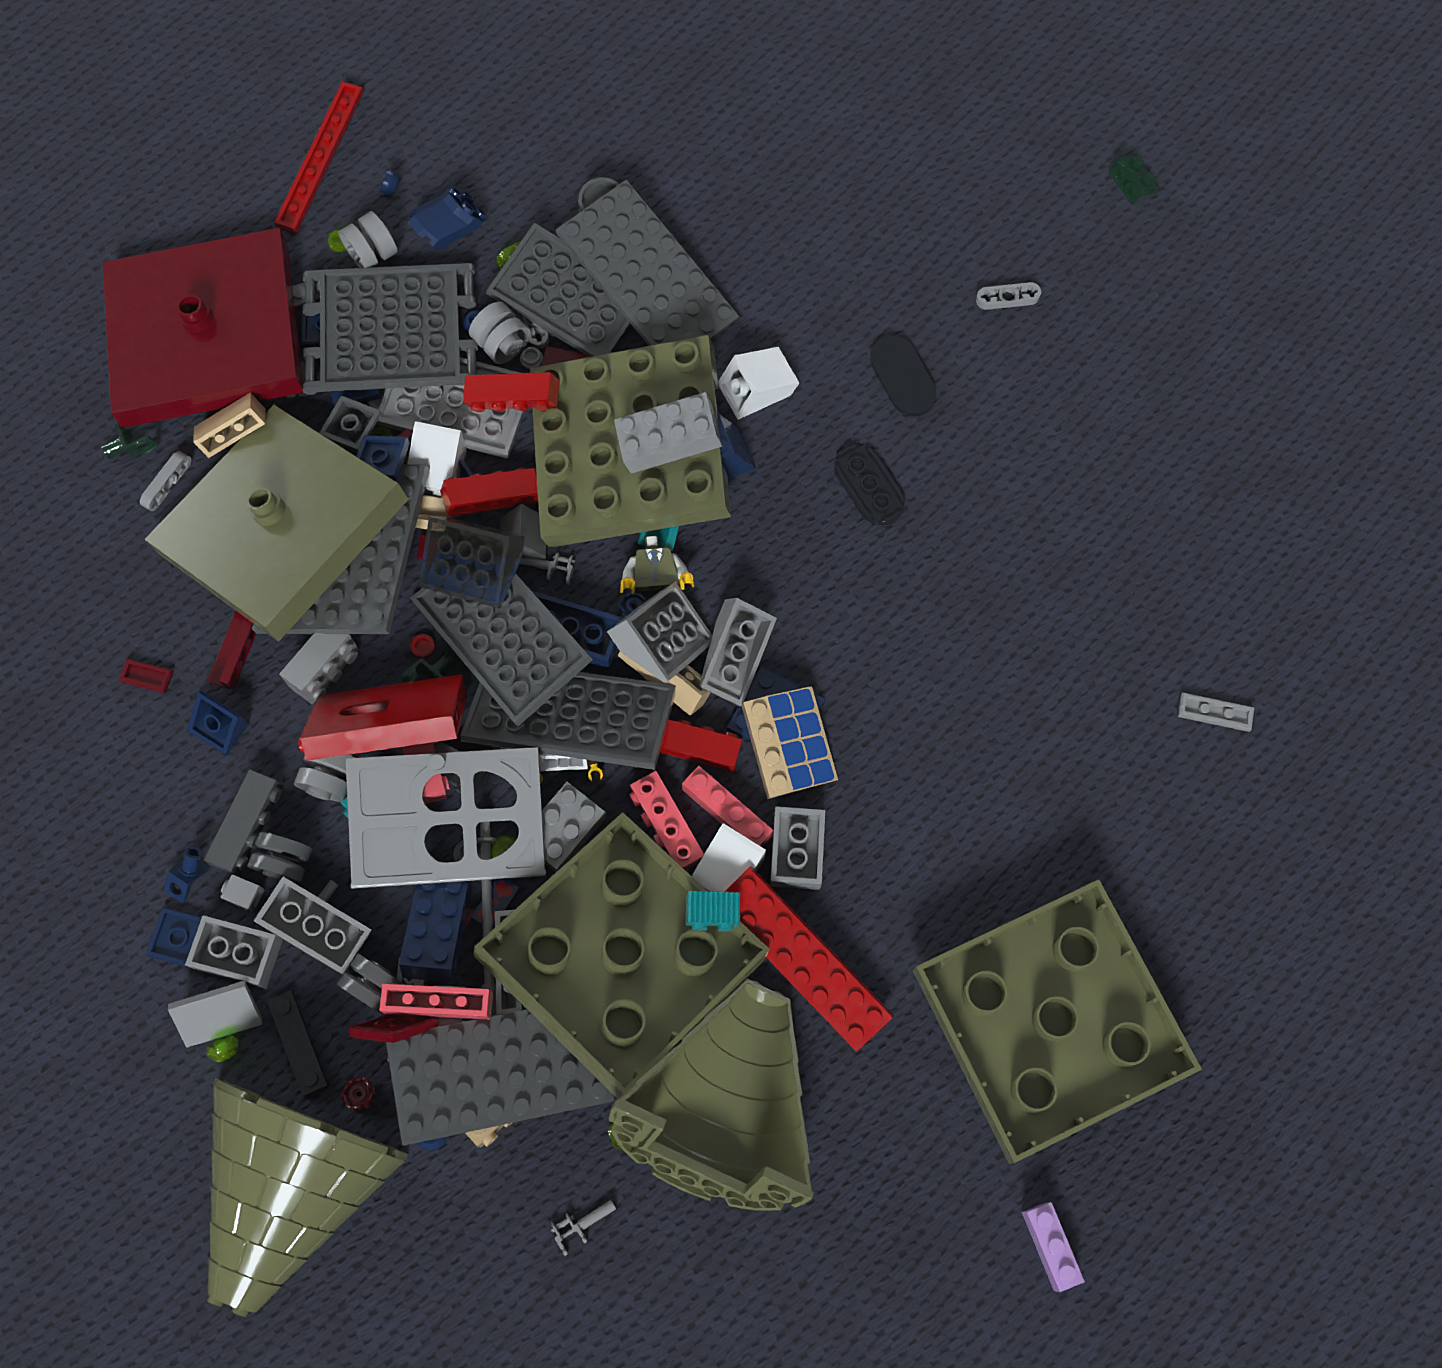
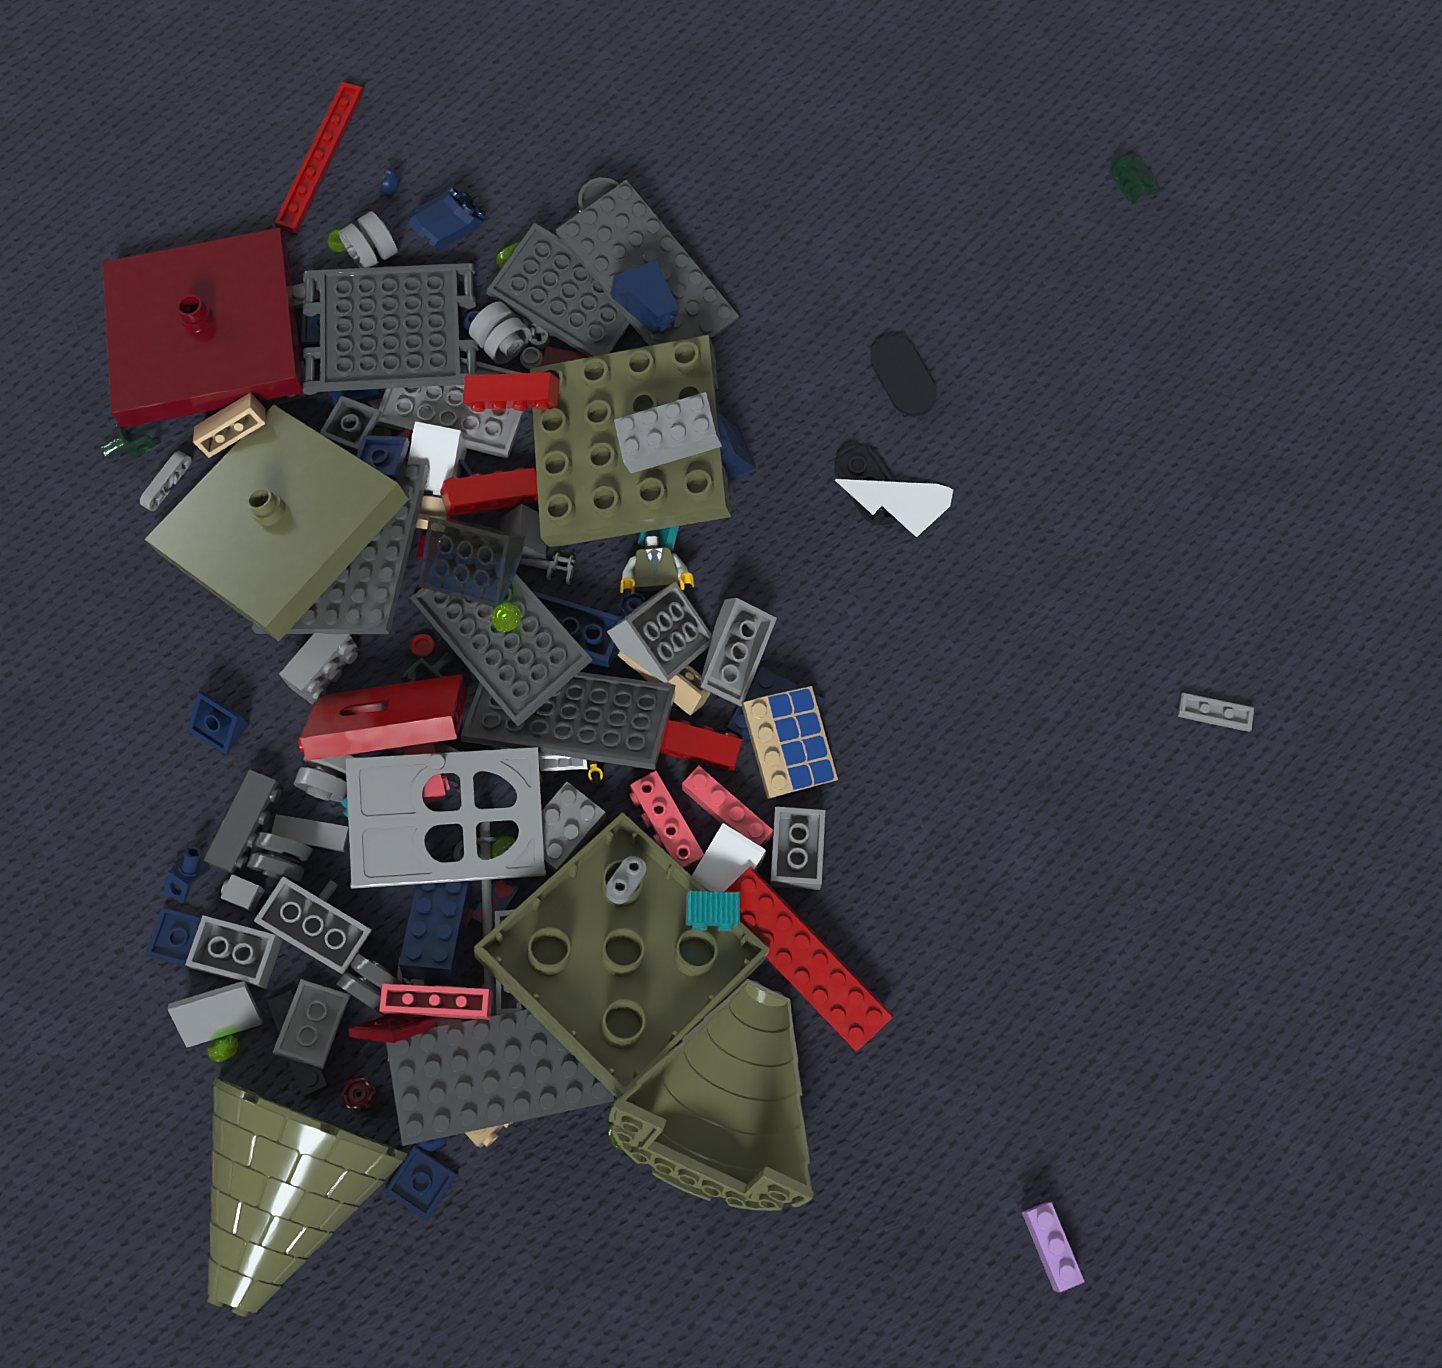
(146, 676): dark red tile -> none
(233, 653): dark red panel -> none
(311, 832): none -> light grey tile
(311, 1024): none -> light grey tile
(421, 1183): none -> dark blue tile
(510, 621): none -> clear neon green plate
(582, 1224): light grey piece -> none
(627, 878): none -> light grey plate
(646, 296): none -> dark blue slope
(757, 381): white slope -> none
(910, 503): none -> white sticker
(1013, 289): light grey beam -> none
(1055, 1021): olive piece -> none

